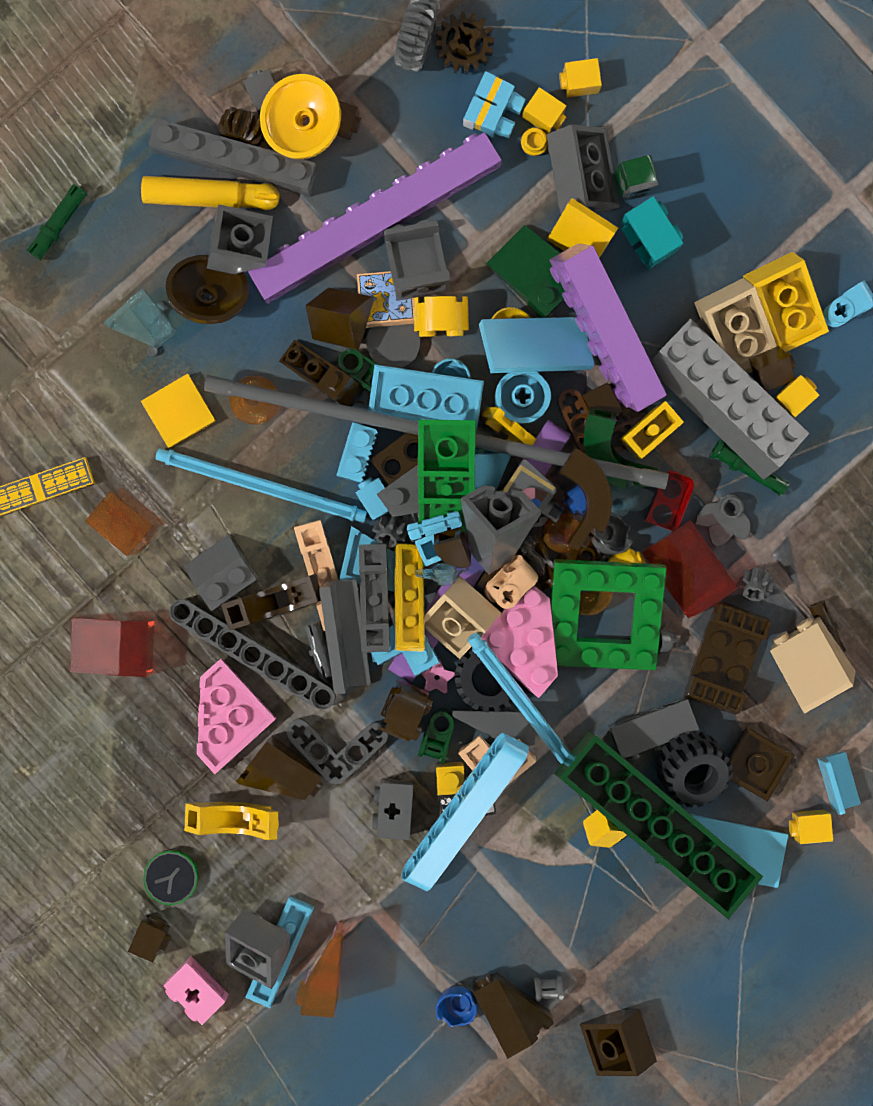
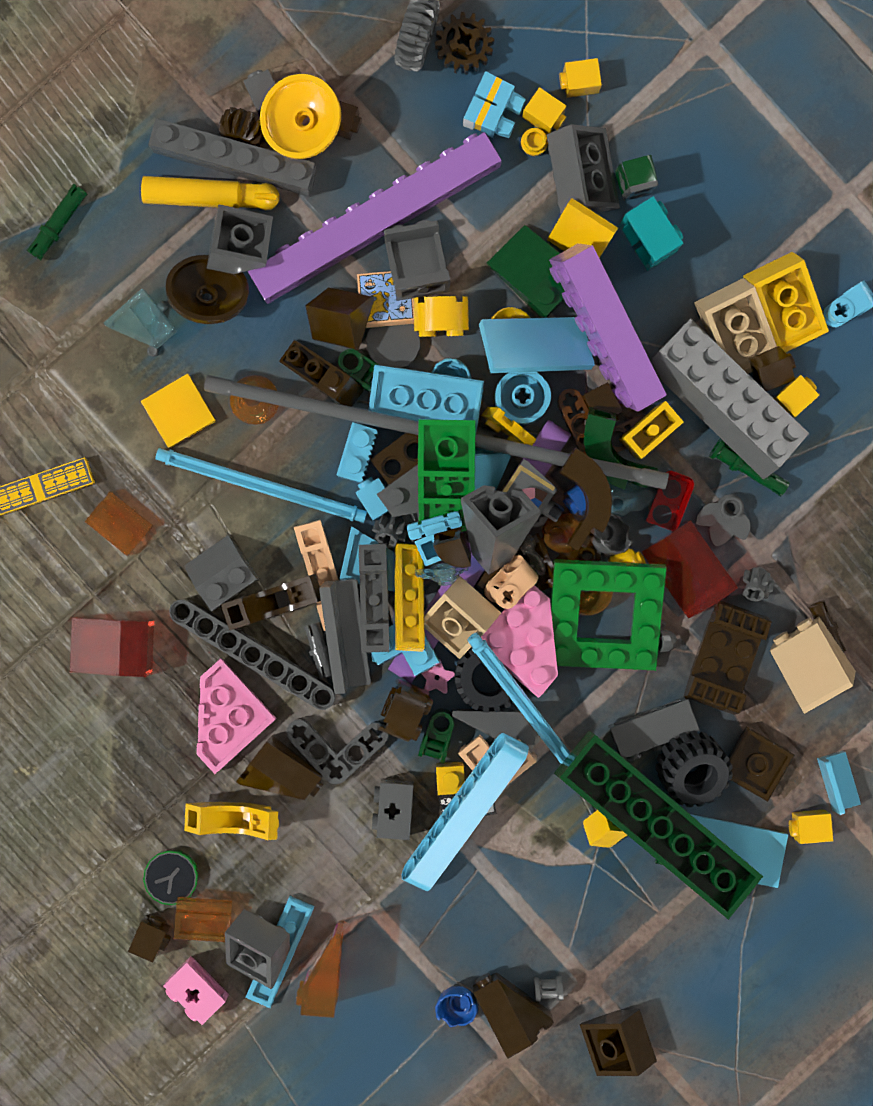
(202, 919): none -> clear orange plate

